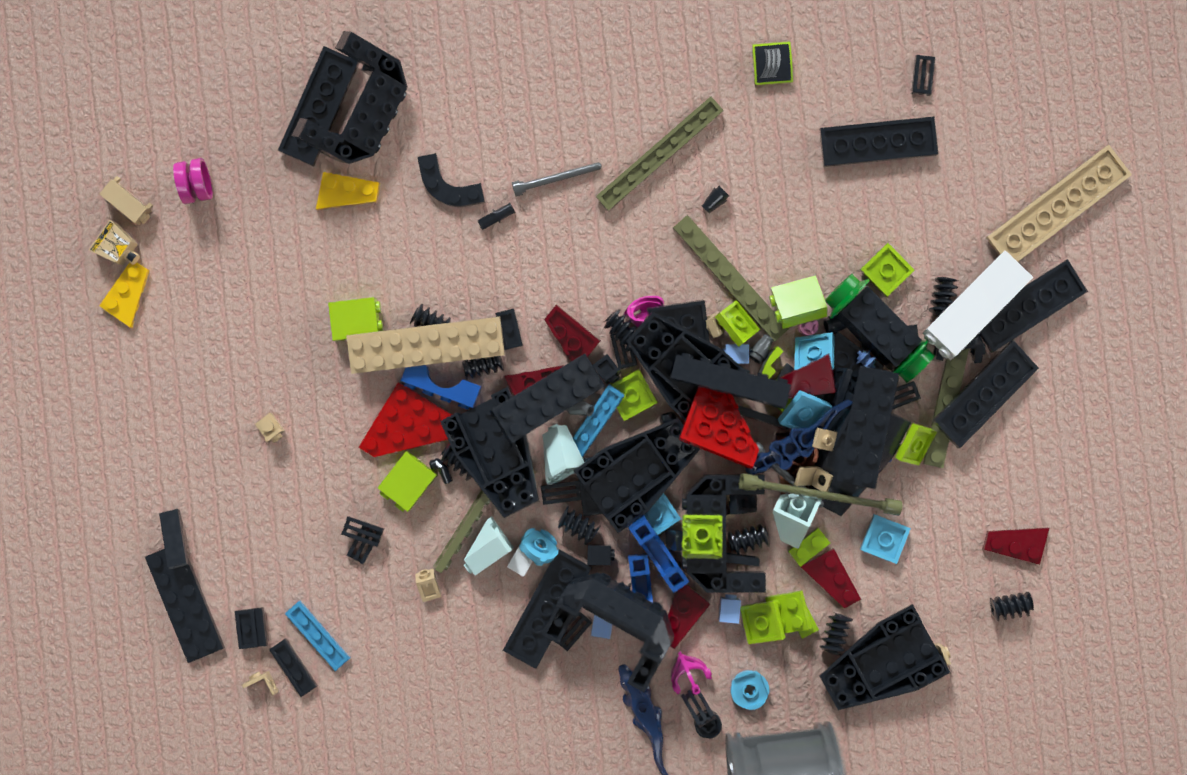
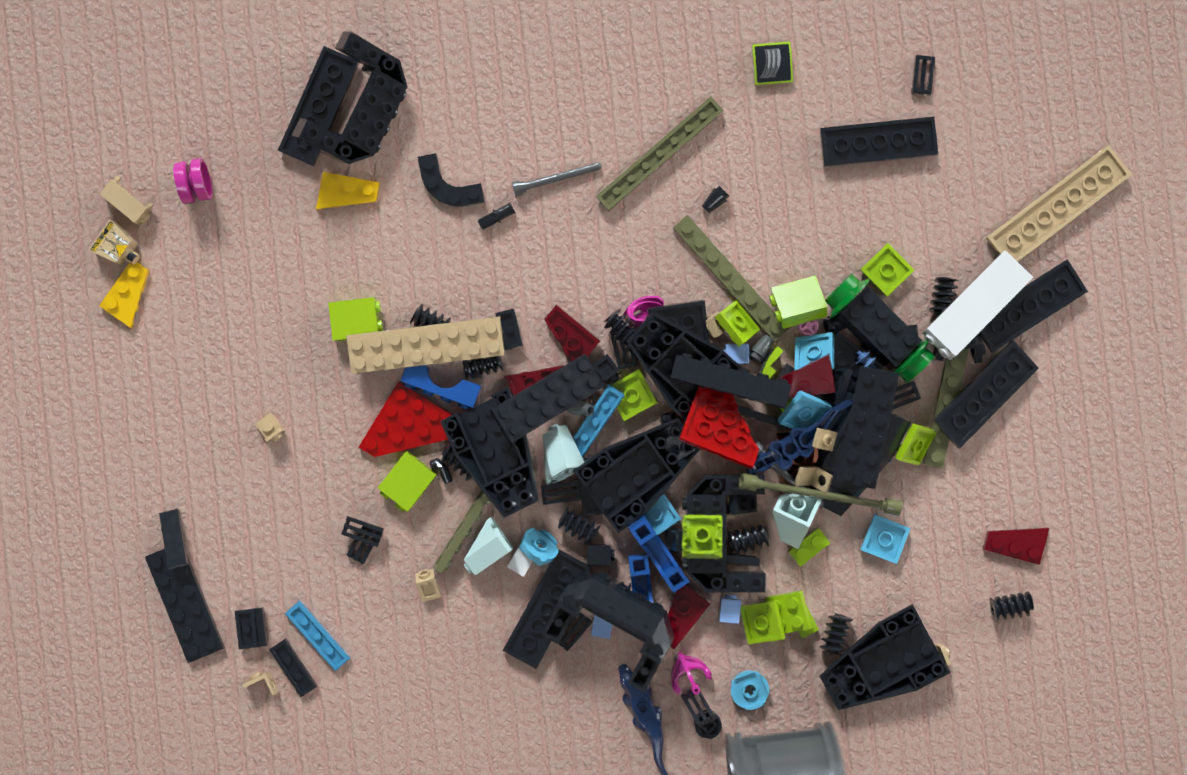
(832, 577): dark red wing -> none

